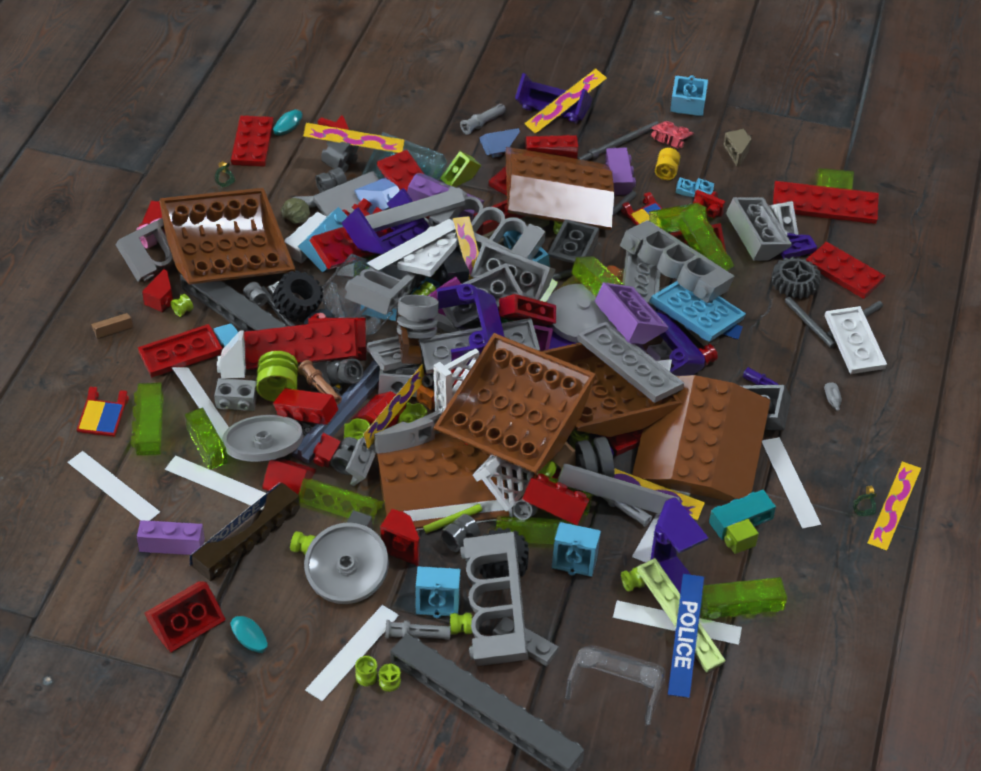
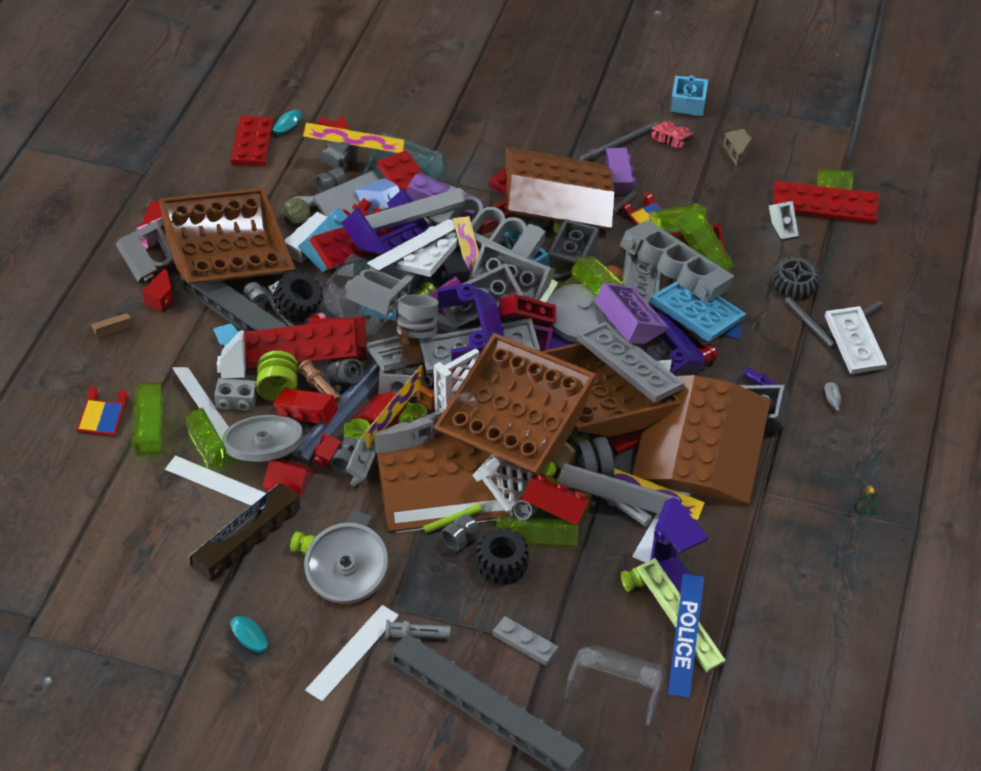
(113, 487): white sticker -> none
(170, 537): medium lavender brick -> none
(180, 350): red plate -> none
(182, 305): lime wheel -> none
(185, 615): red slope -> none
(224, 168): clear green piece -> none
(335, 492): clear neon green fence -> none
(366, 670): lime wheel -> none
(387, 672): lime wheel -> none
(401, 537): red slope -> none
(437, 591): medium azure brick -> none
(460, 170): lime slope -> none
(460, 623): lime wheel -> none
(477, 121): light grey pin -> none
(496, 142): medium blue slope -> none
(505, 647): light grey fence -> none
(538, 96): dark purple windscreen -> none
(555, 145): red slope -> none
(564, 101): yellow sticker -> none
(575, 549): medium azure brick -> none
(660, 619): white sticker -> none
(667, 164): yellow wheel -> none
(688, 188): medium azure slope -> none
(713, 205): red hips -> none
(741, 536): lime brick -> none
(743, 598): clear neon green brick -> none
(754, 506): teal brick -> none
(757, 227): light grey slope -> none
(791, 483): white sticker -> none
(800, 246): dark purple wing -> none
(846, 270): red plate -> none
(894, 506): yellow sticker -> none

